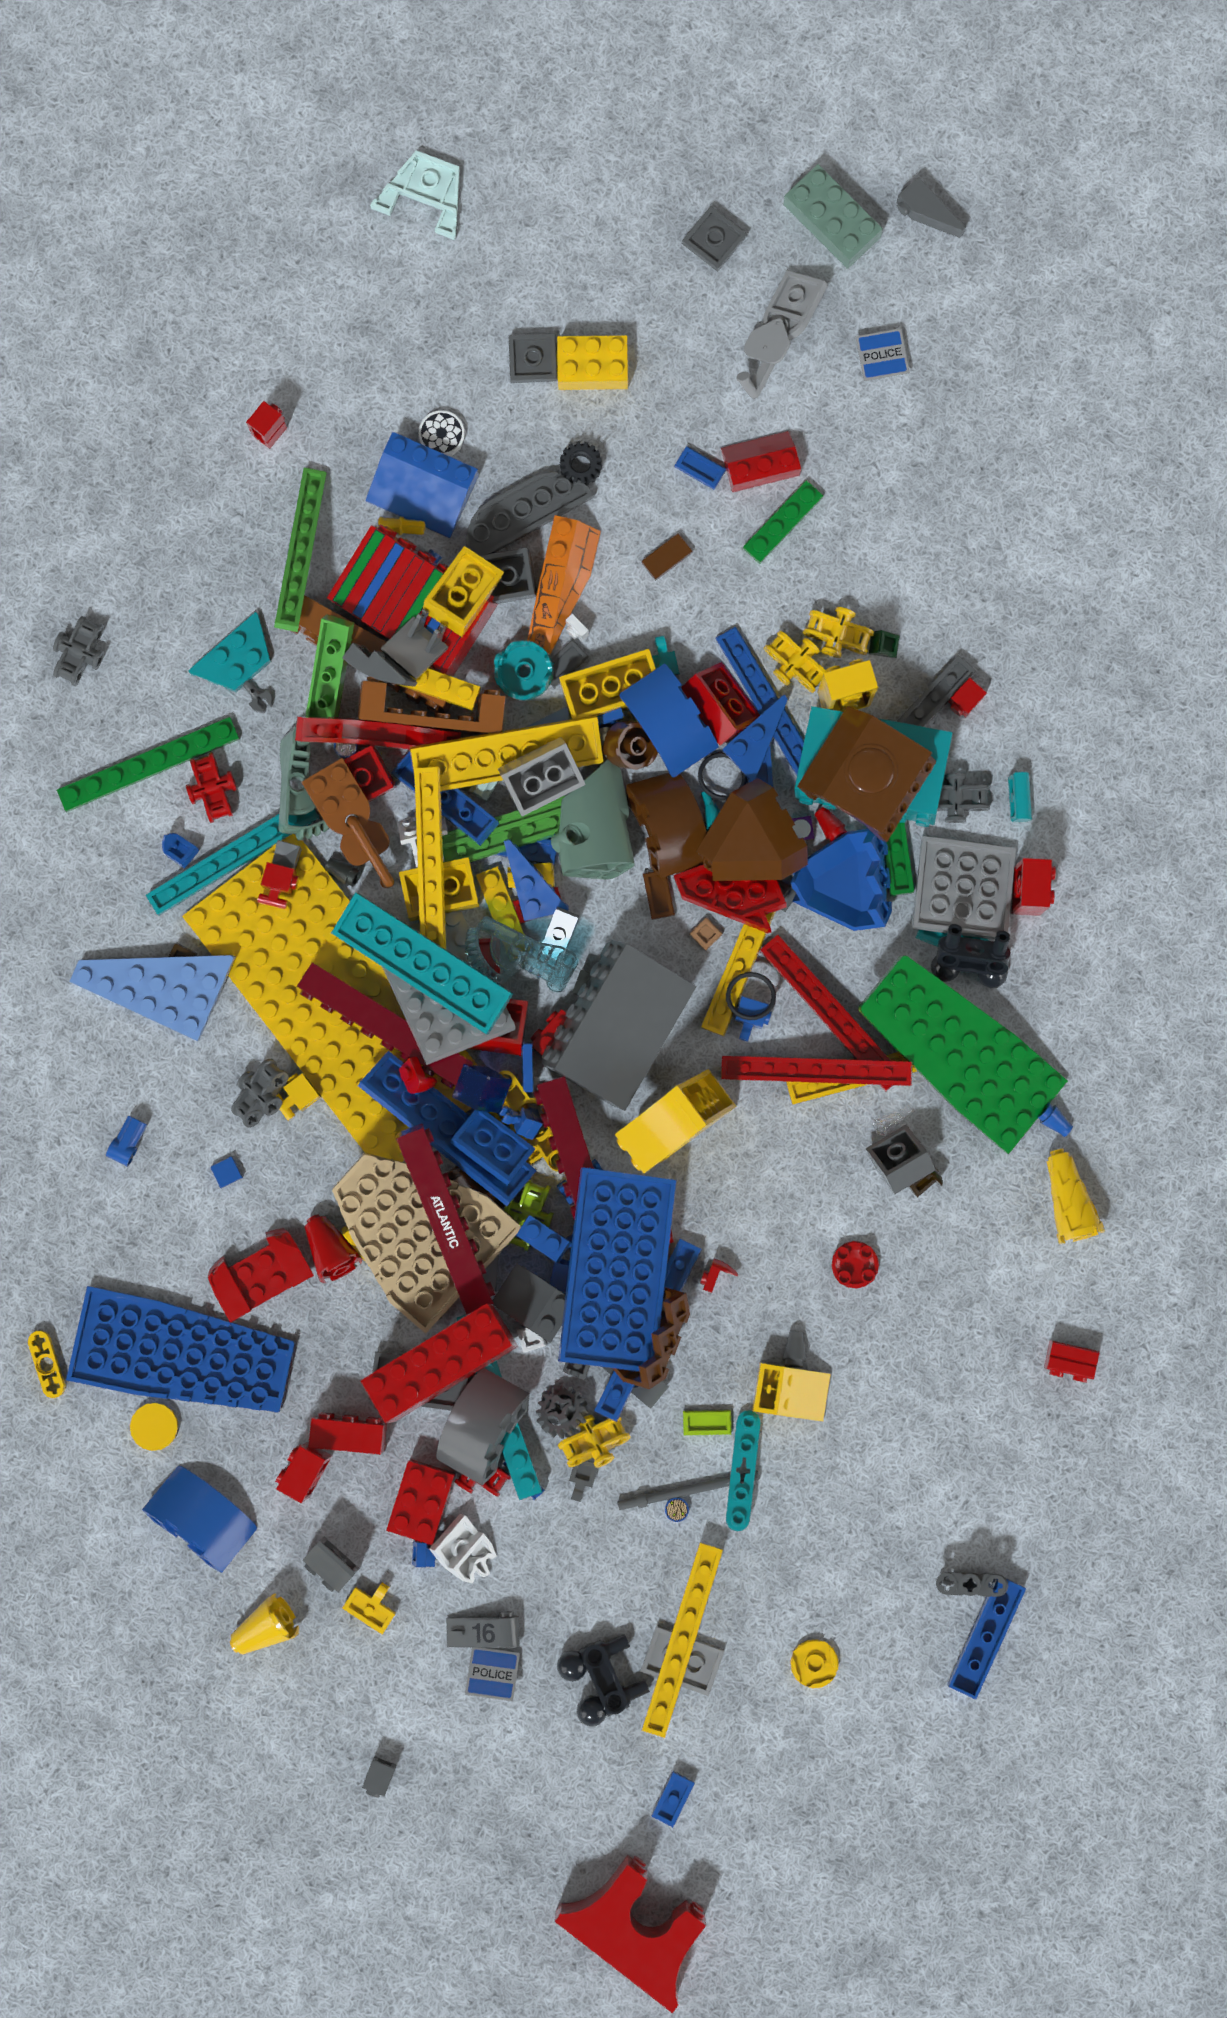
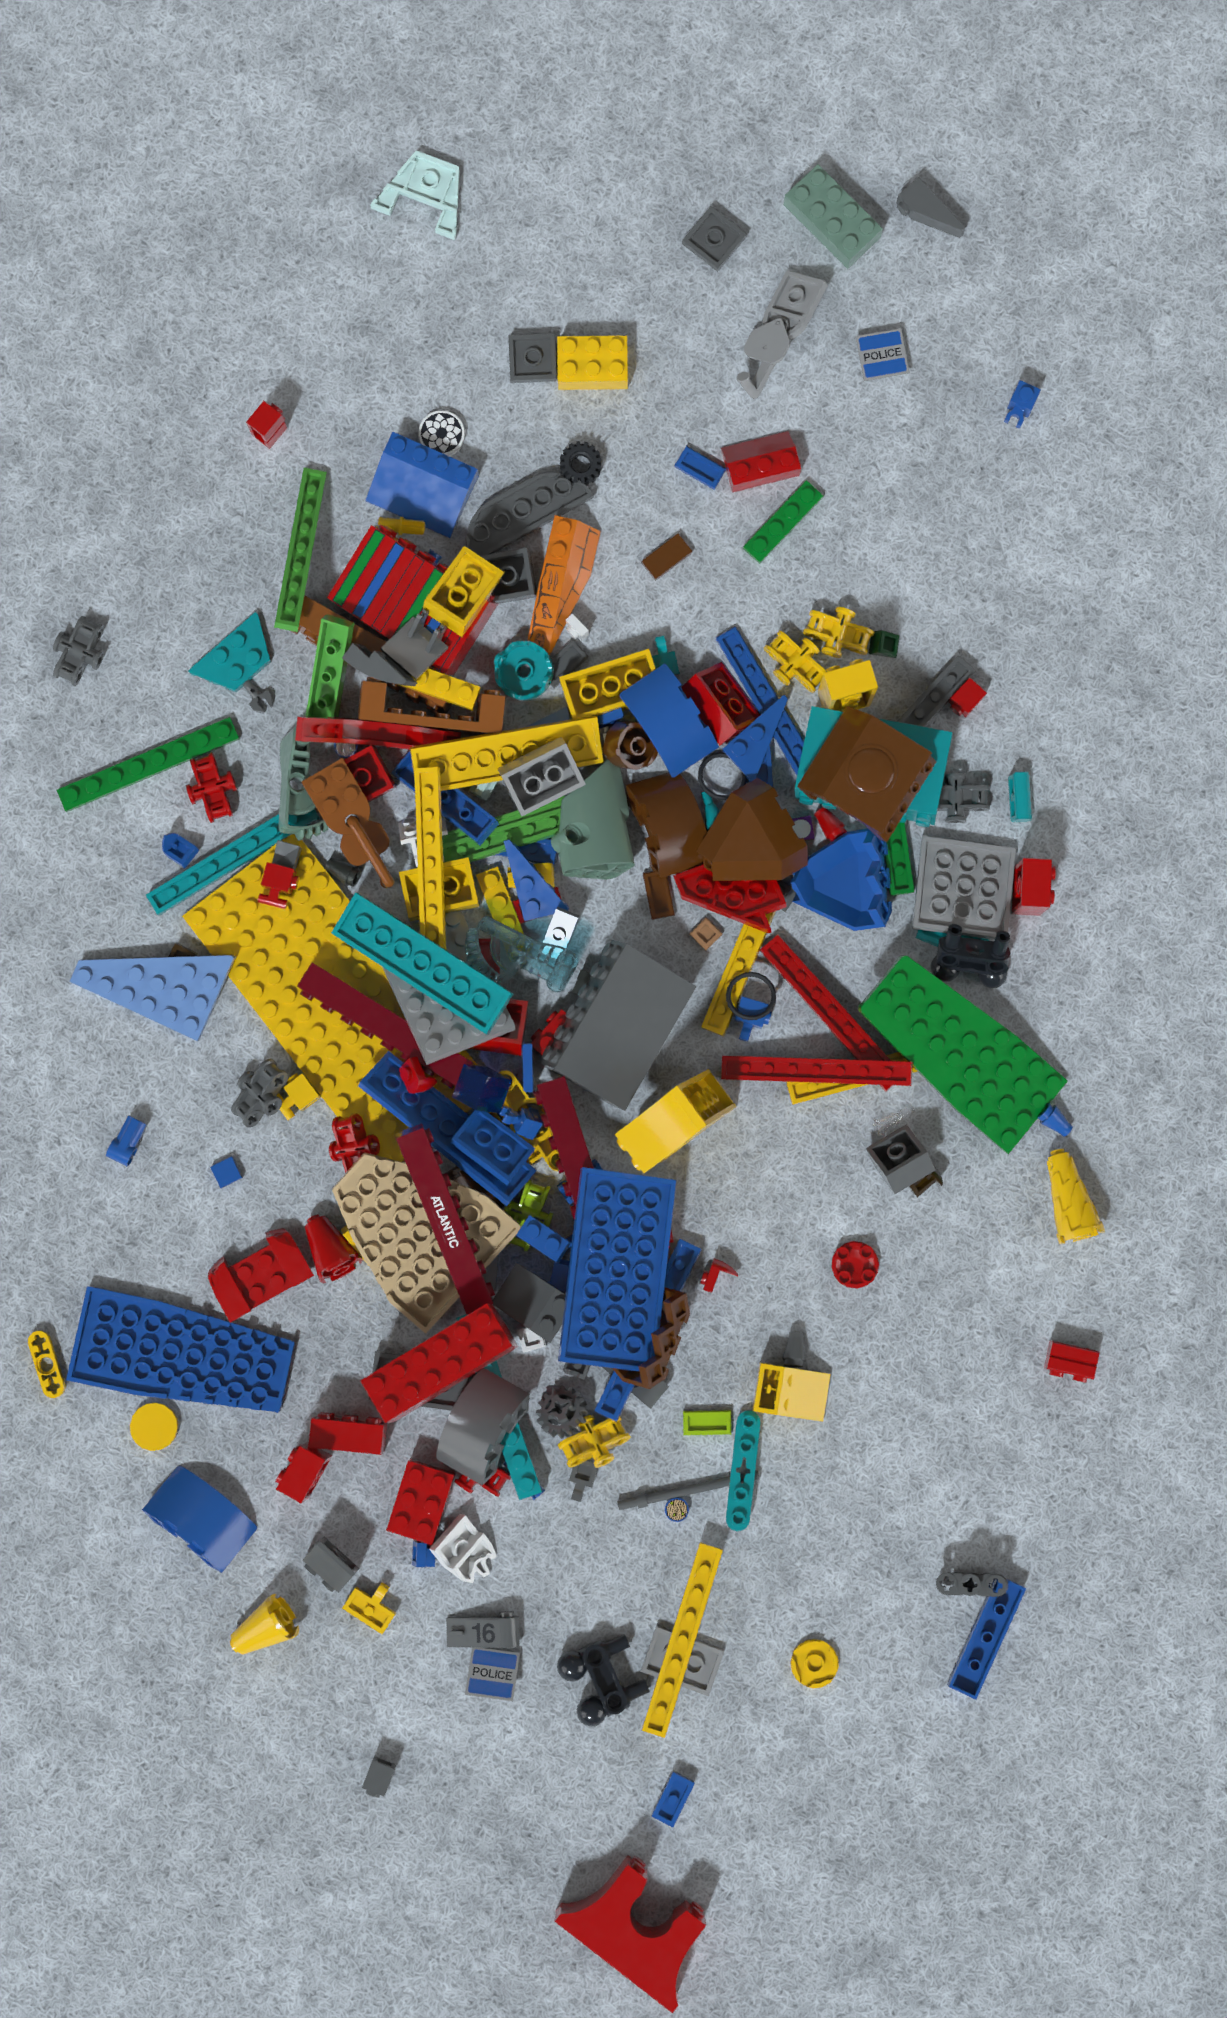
(351, 1140): none -> red axle
(1022, 402): none -> blue brick

